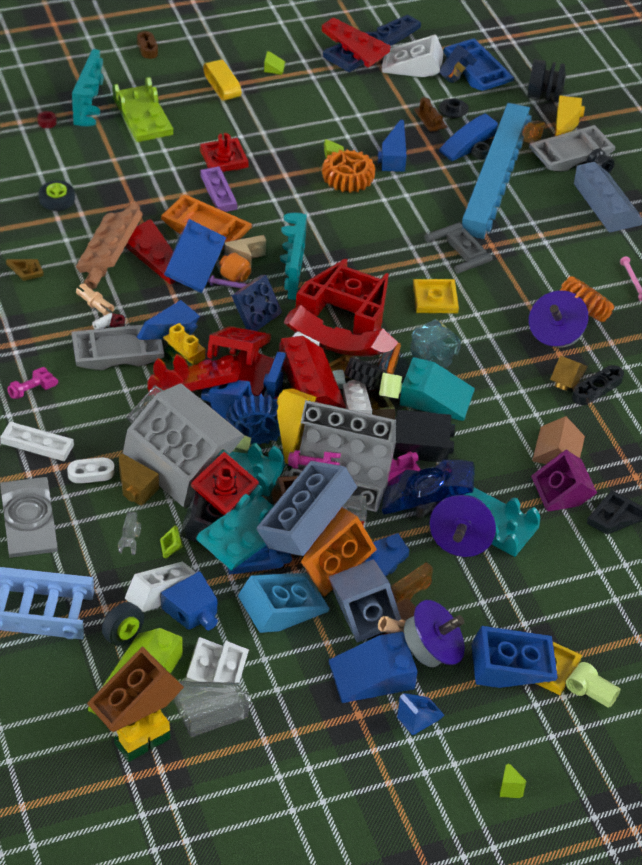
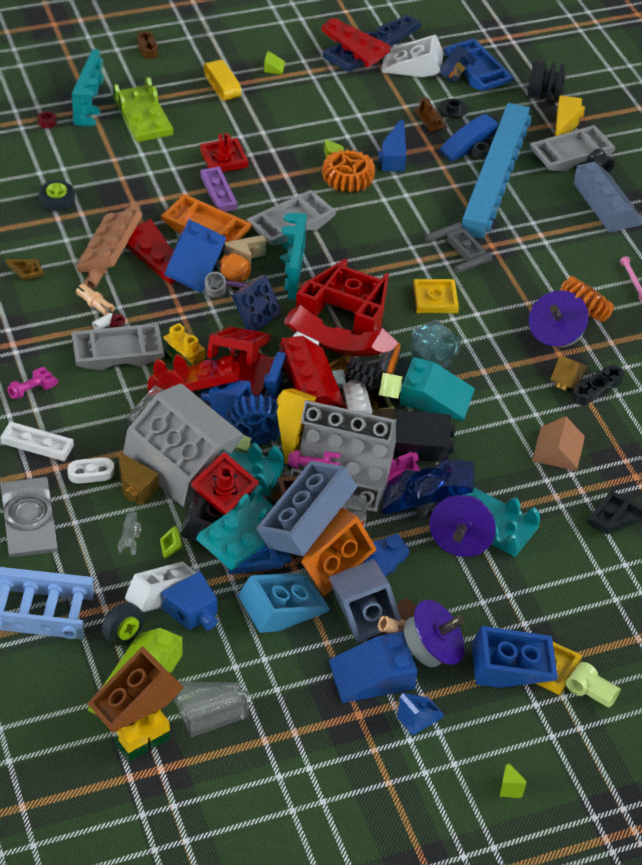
(159, 325): blue slope -> none
(213, 281): none -> light grey wheel
(216, 662): white slope -> none
(271, 220): none -> light grey slope
(412, 583): clear orange plate -> none
(533, 131): clear orange plate -> none
(564, 482): magenta slope -> none

